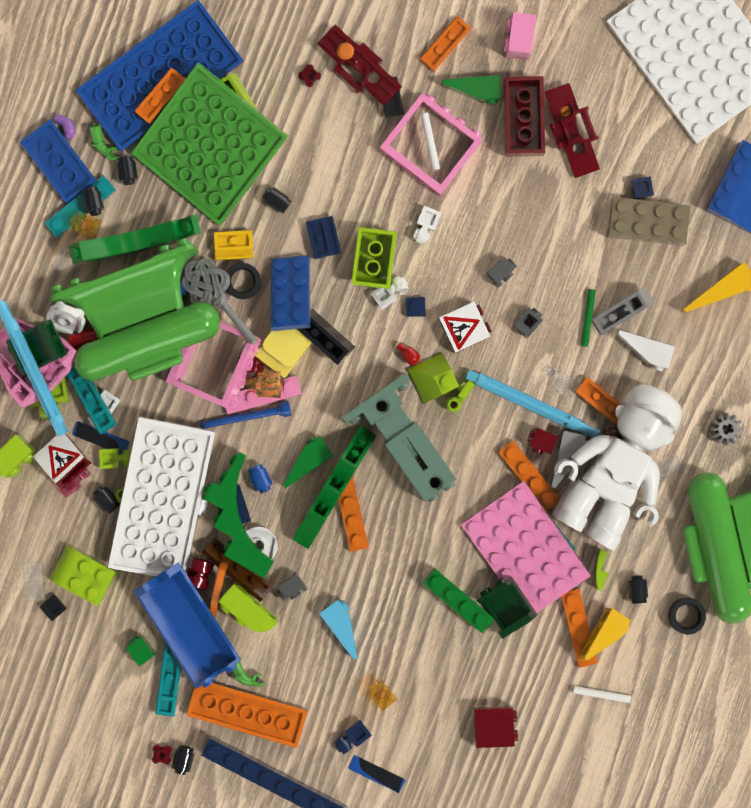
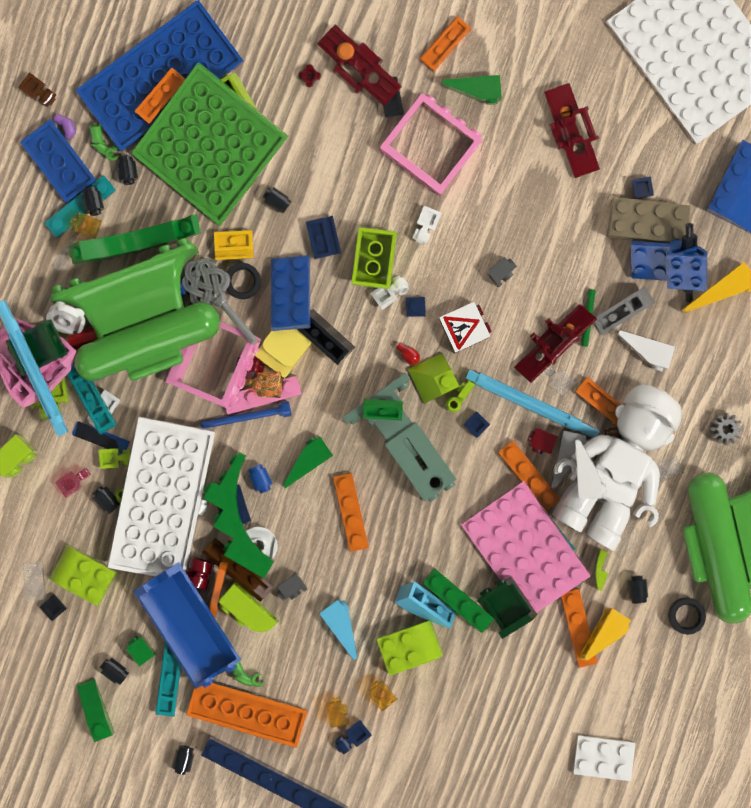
(33, 87): none -> reddish brown plate
(62, 460): piece -> none
(95, 711): none -> green slope
(114, 671): none -> black brick
(161, 759): dark red plate -> none
(334, 487): green arch -> none
(337, 712): none -> clear yellow brick
(376, 774): black sticker -> none
(382, 409): none -> green plate
(409, 647): none -> lime brick
(424, 604): none -> medium azure slope
(430, 141): white bar -> none
(476, 424): none -> dark blue plate
(495, 726): dark red piece -> none
(520, 37): bright pink brick -> none
(524, 116): dark red brick -> none
(524, 329): dark grey brick -> none
(554, 342): none -> dark red piece
(589, 480): none -> white slope
(602, 694): white bar -> none
(604, 758): none -> white plate
(678, 263): none -> blue piece

